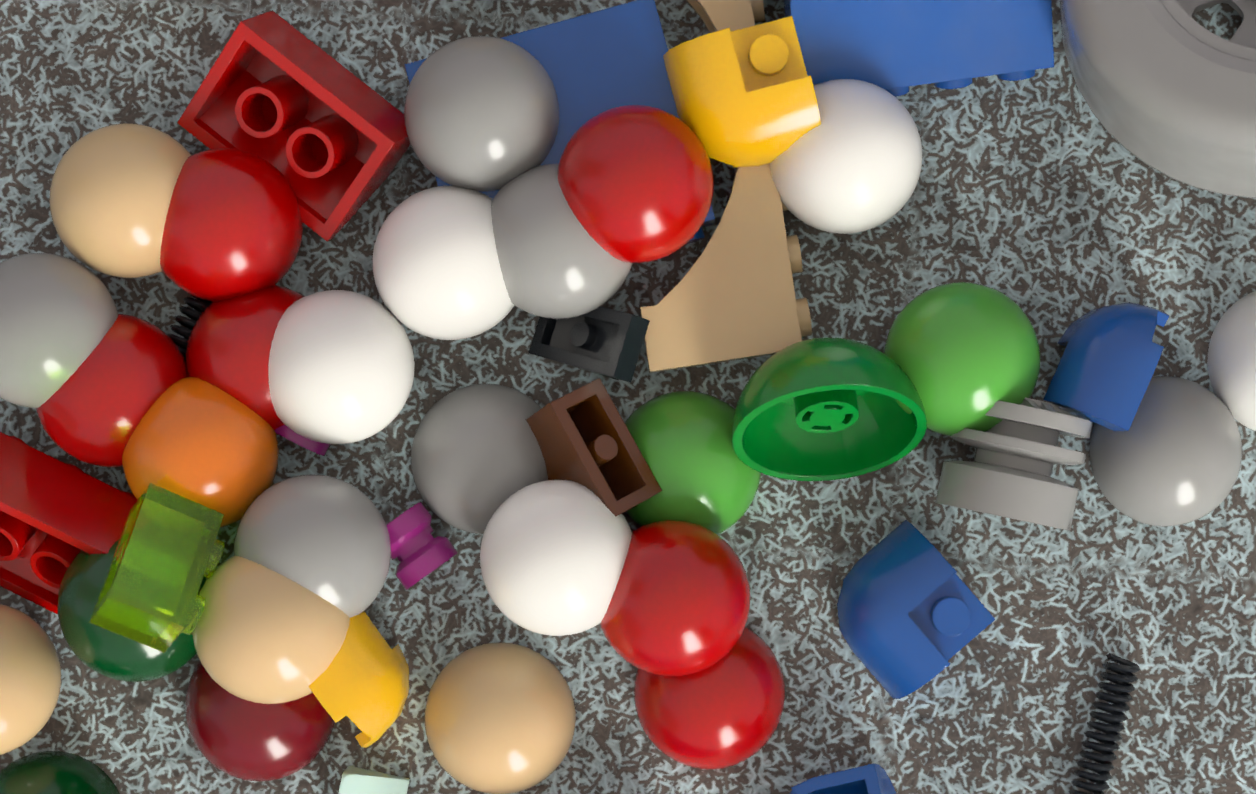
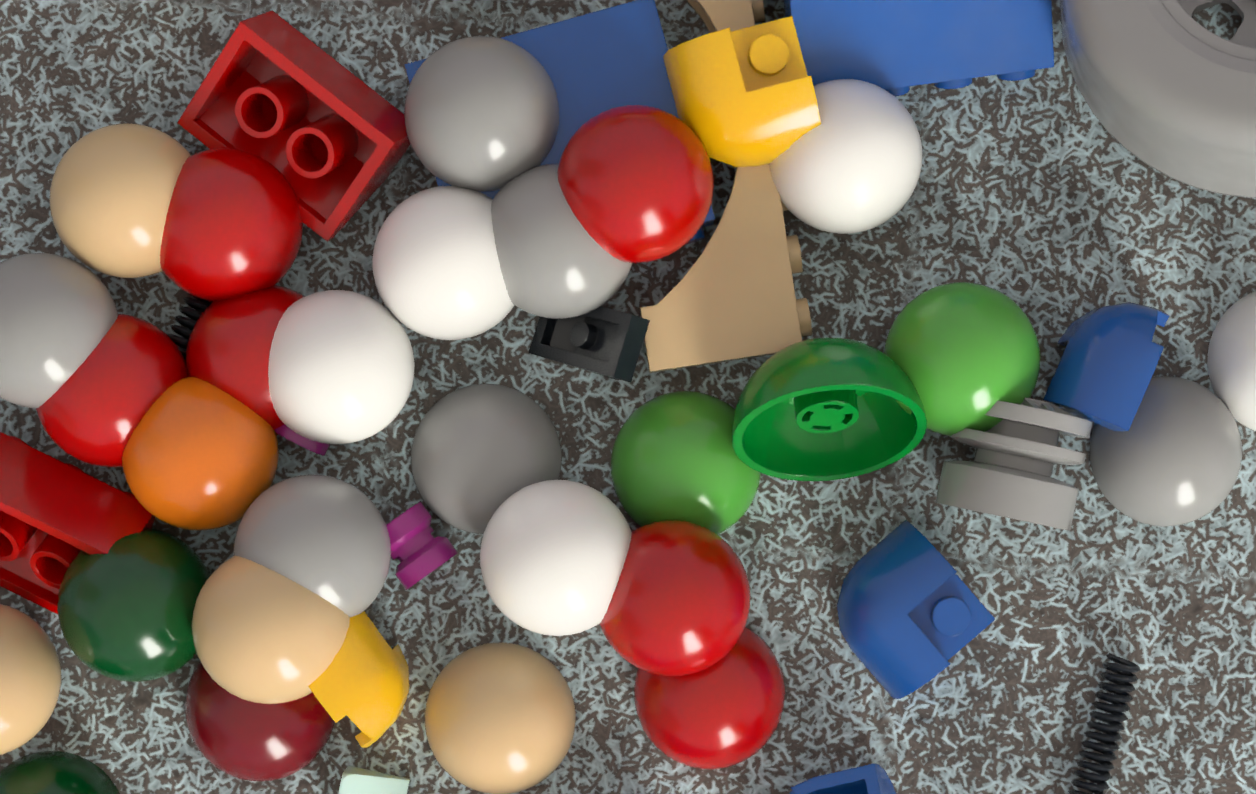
(159, 569): clear neon green brick -> none
(591, 445): reddish brown brick -> none

